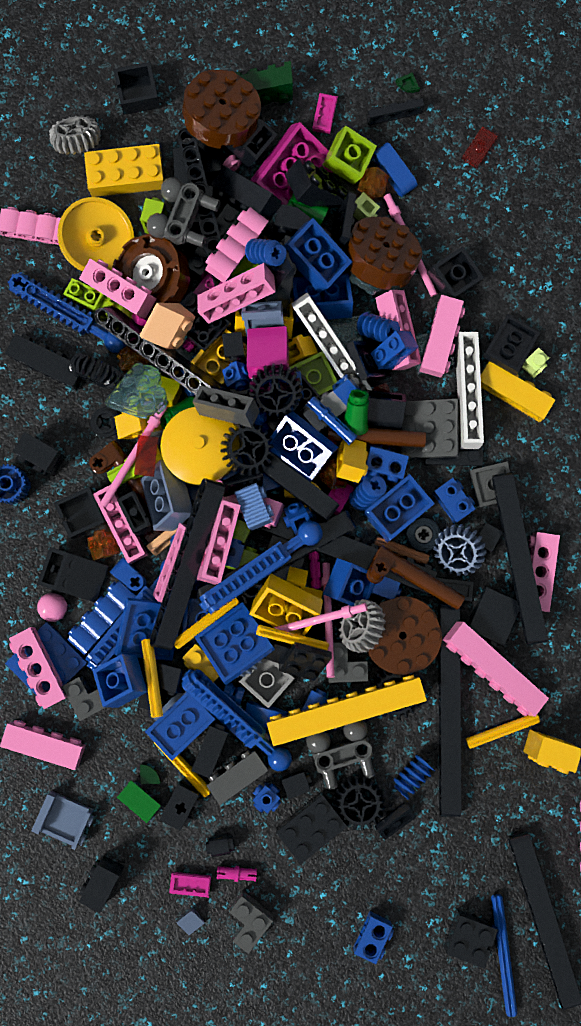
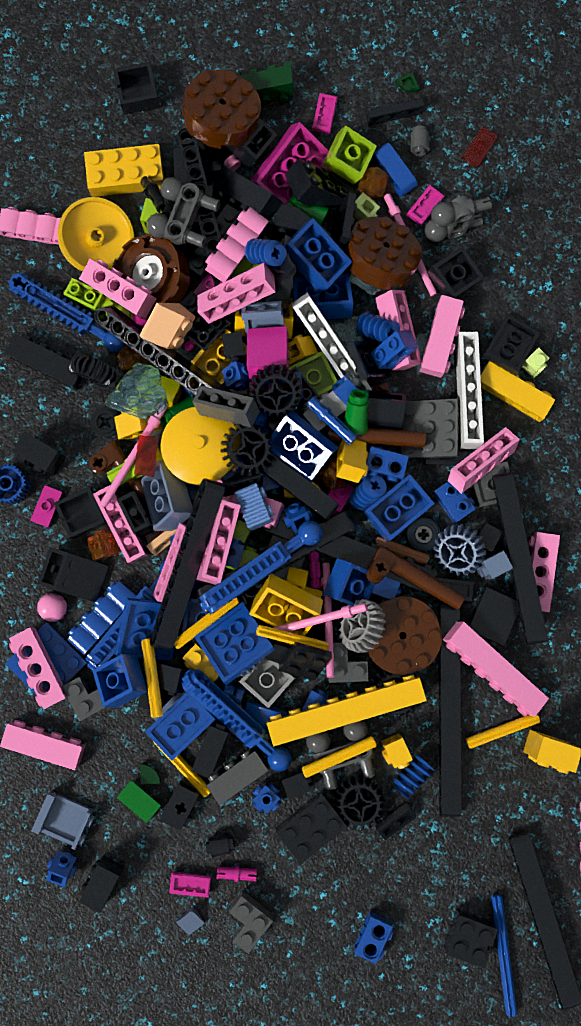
(45, 508): none -> dark pink plate
(61, 868): none -> blue brick
(74, 135): light grey gear -> none
(127, 573): blue piece -> none
(152, 191): none -> black pin
(338, 757): none -> yellow axle
(396, 751): none -> yellow brick
(419, 140): none -> dark grey brick
(422, 208): none -> dark pink plate
(455, 217): none -> dark grey piece
(483, 460): none -> bright pink brick
(494, 565): none -> sand blue brick

